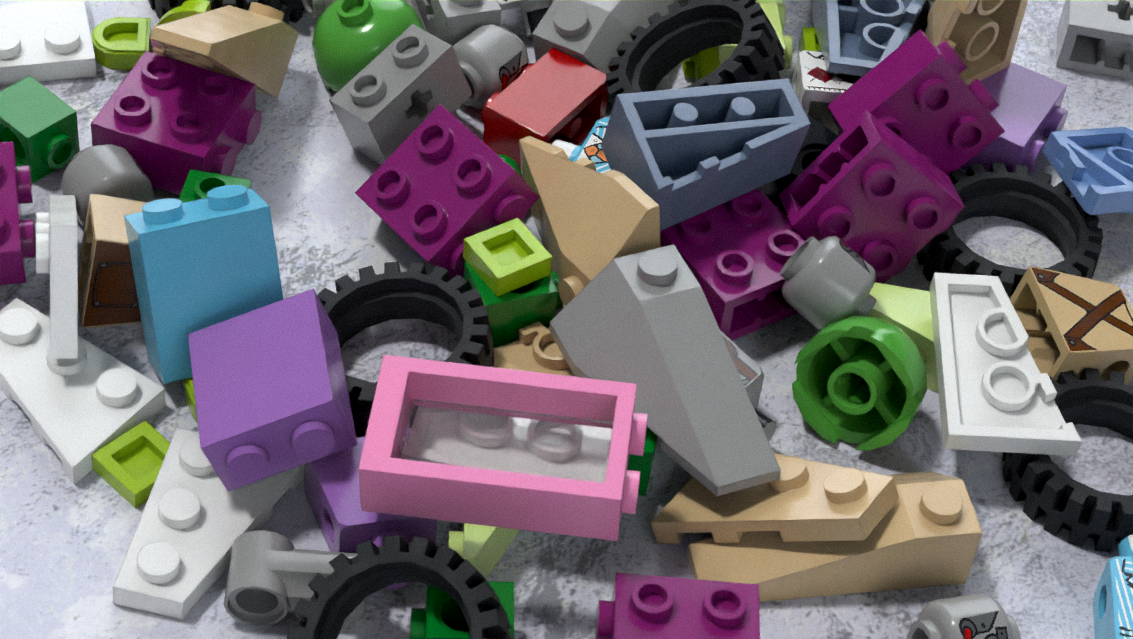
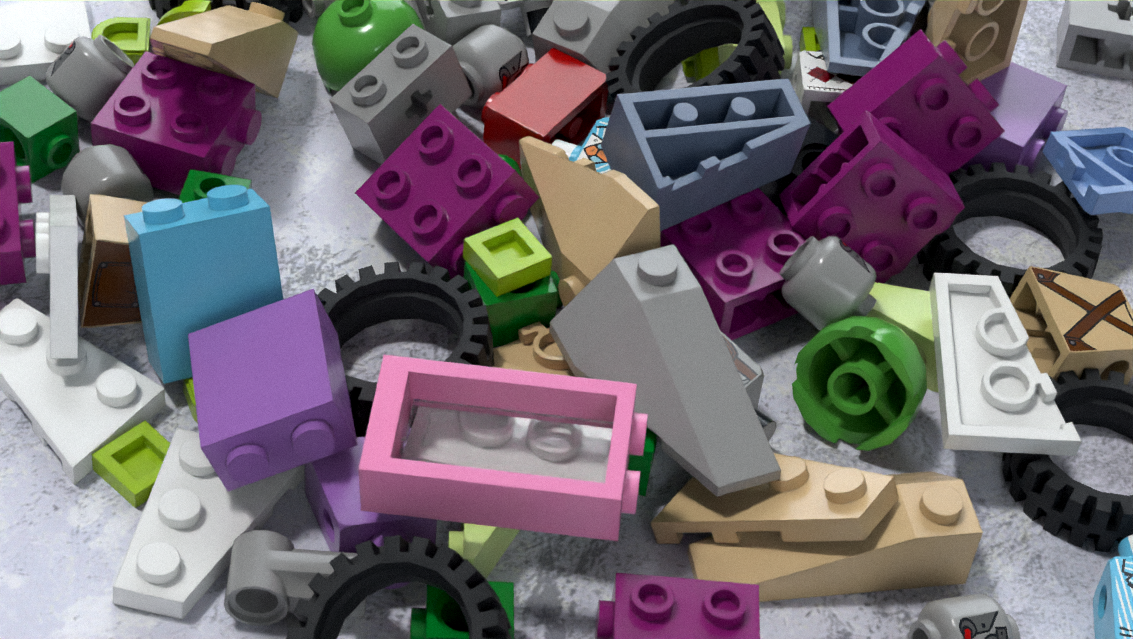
(88, 74): none -> light grey head

